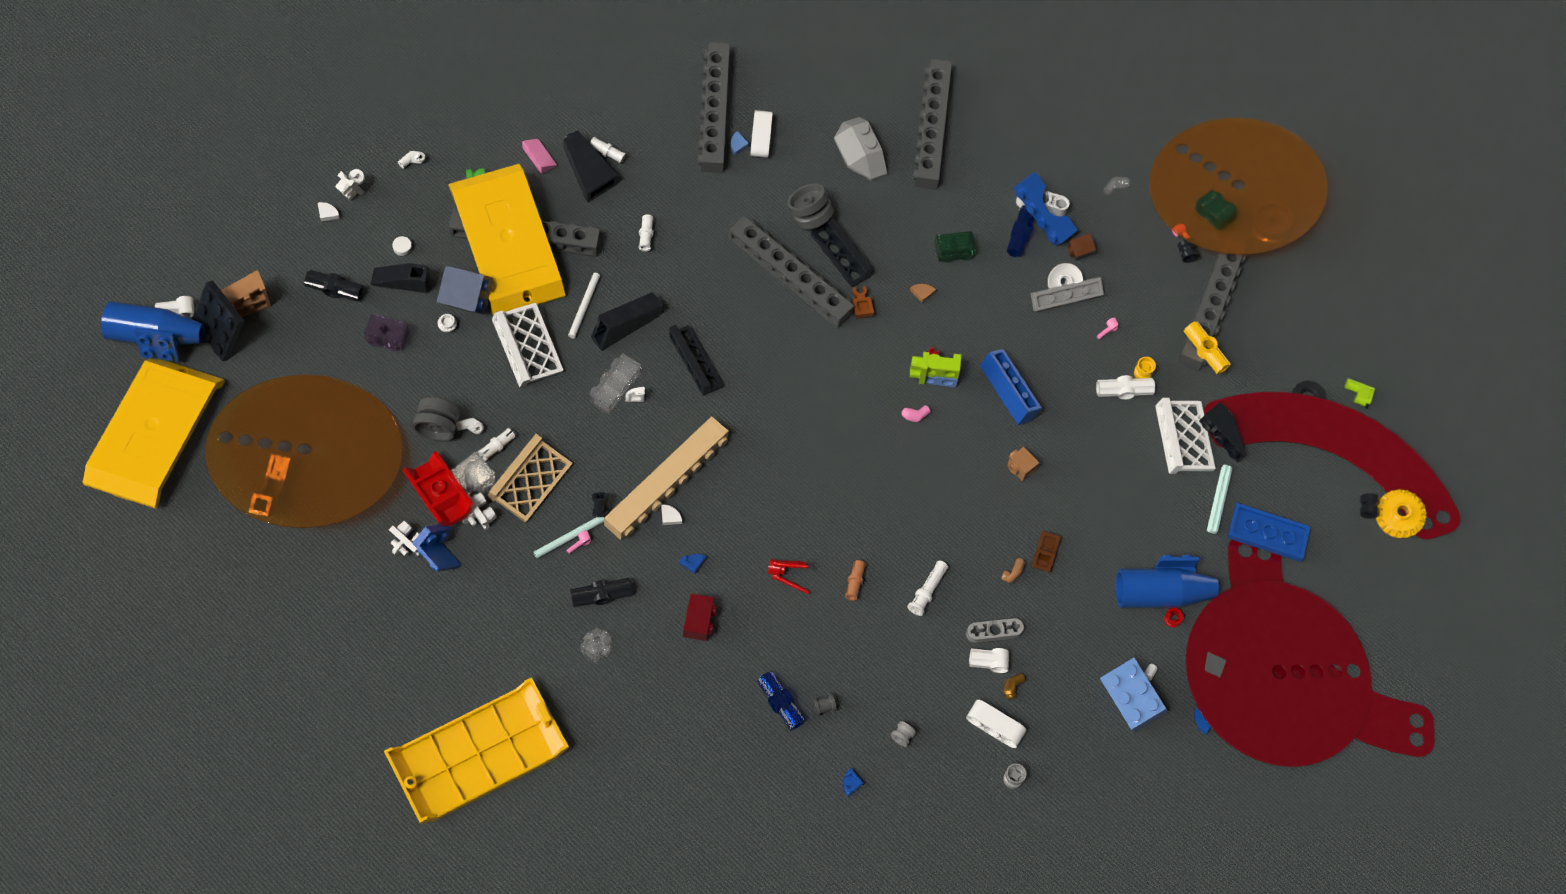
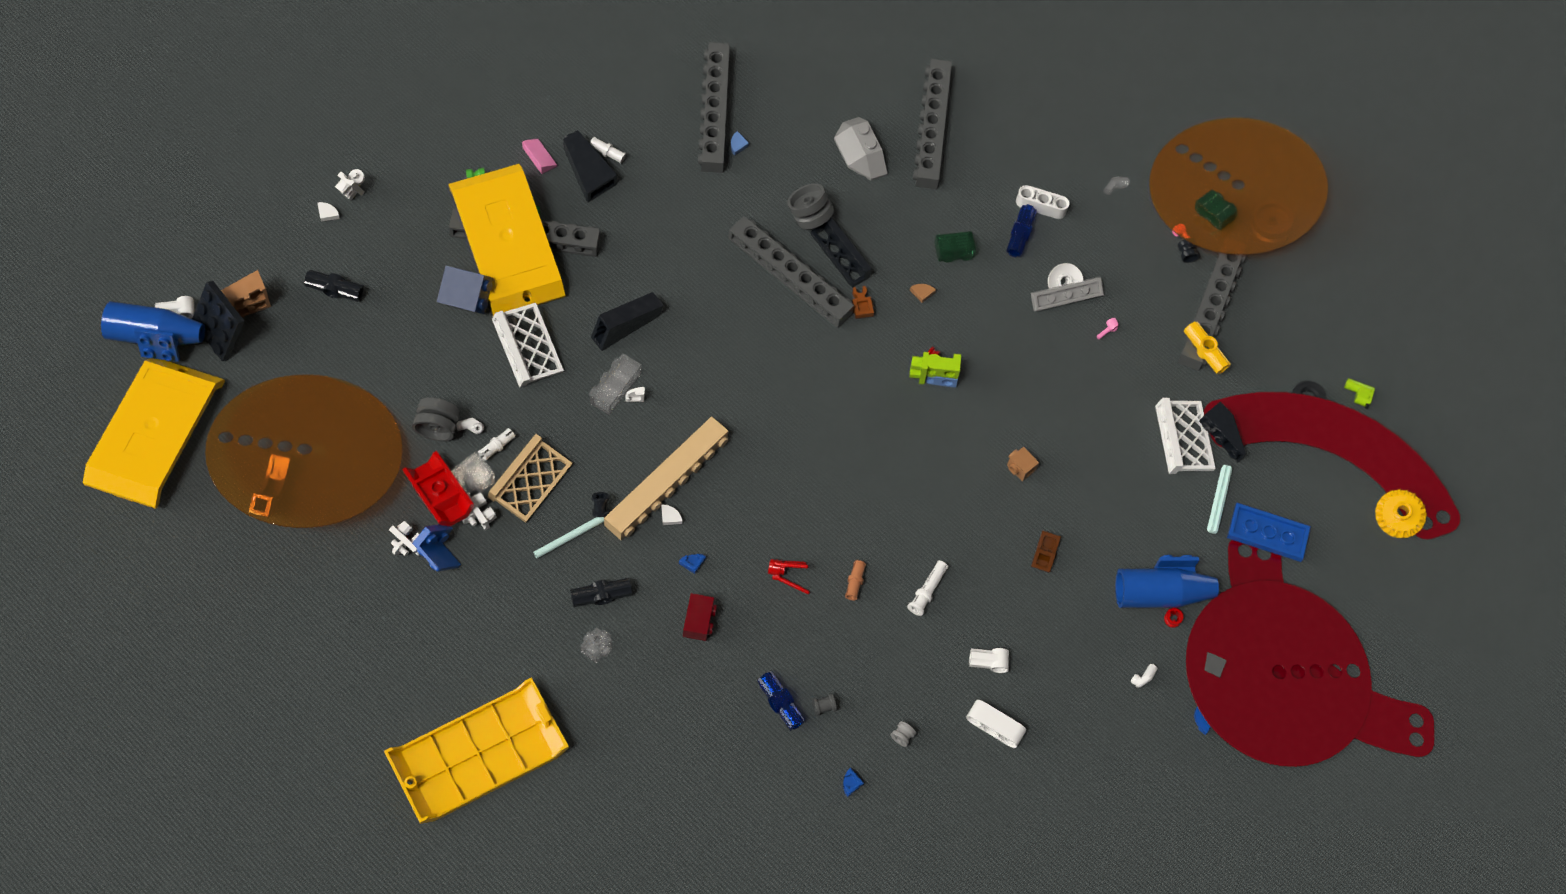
(386, 332): clear purple brick -> none
(402, 246): white tile -> none
(402, 276): black slope -> none
(412, 157): white arm -> none
(447, 323): white plate -> none
(584, 304): white bar -> none
(584, 540): bright pink hand -> none
(646, 232): white pin -> none
(691, 361): black fence -> none
(761, 134): white beam -> none
(915, 415): bright pink arm -> none
(979, 626): light grey beam -> none
(1010, 386): blue brick -> none
(1010, 685): pearl gold arm -> none
(1016, 571): medium nougat arm -> none
(1016, 772): light grey wheel -> none
(1031, 191): blue arch -> none
(1081, 247): reddish brown brick -> none
(1125, 387): white piece -> none
(1134, 695): medium blue brick -> none
(1144, 364): yellow wheel -> none
(1369, 506): black wheel -> none

